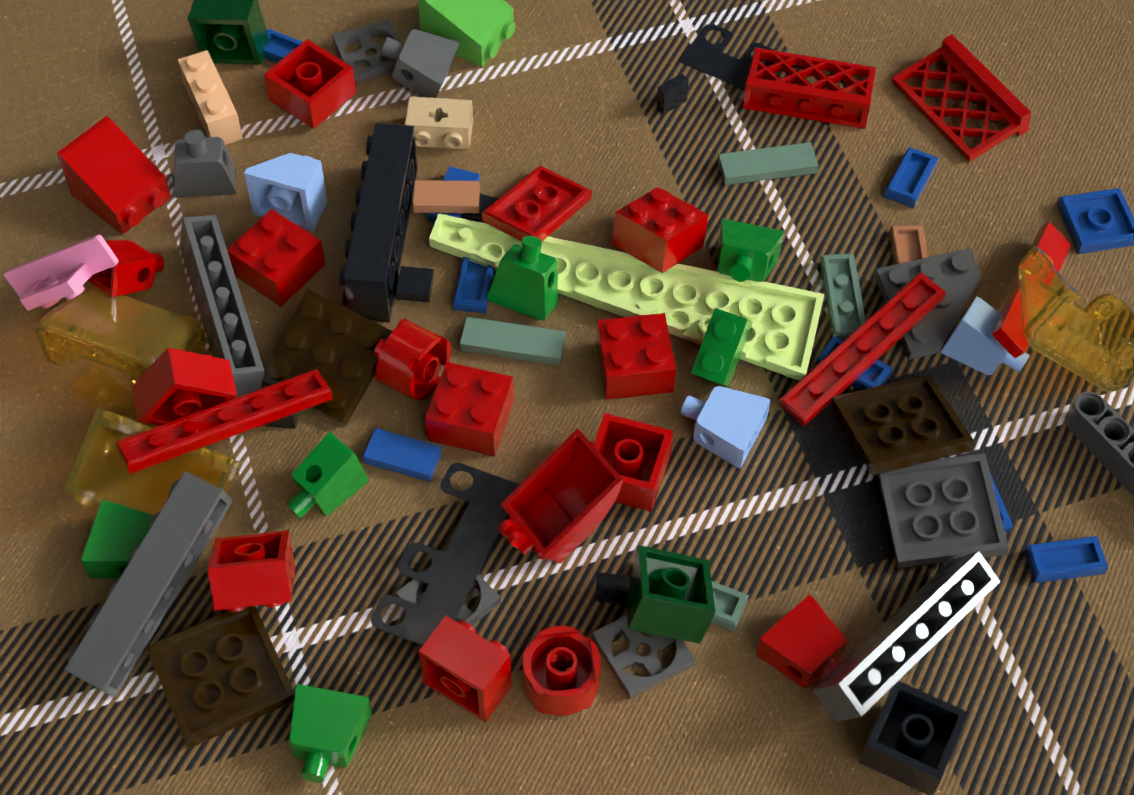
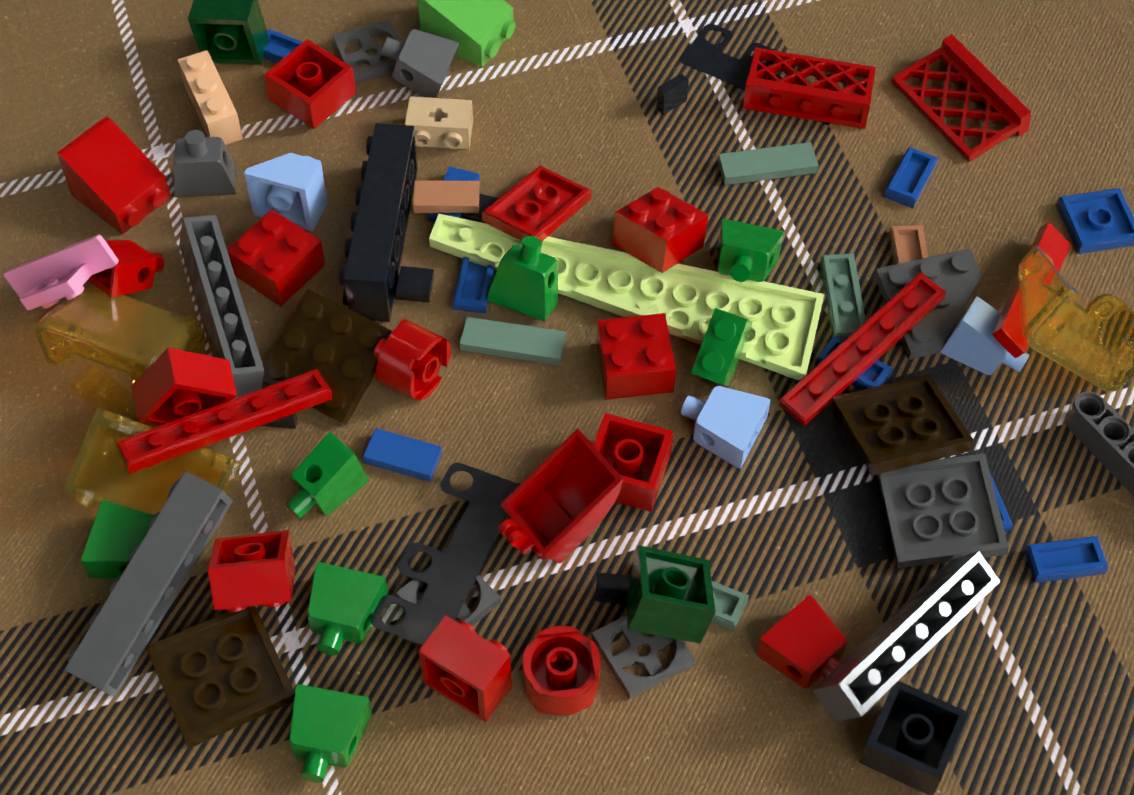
(343, 605): none -> green torso
(470, 408): red brick -> none

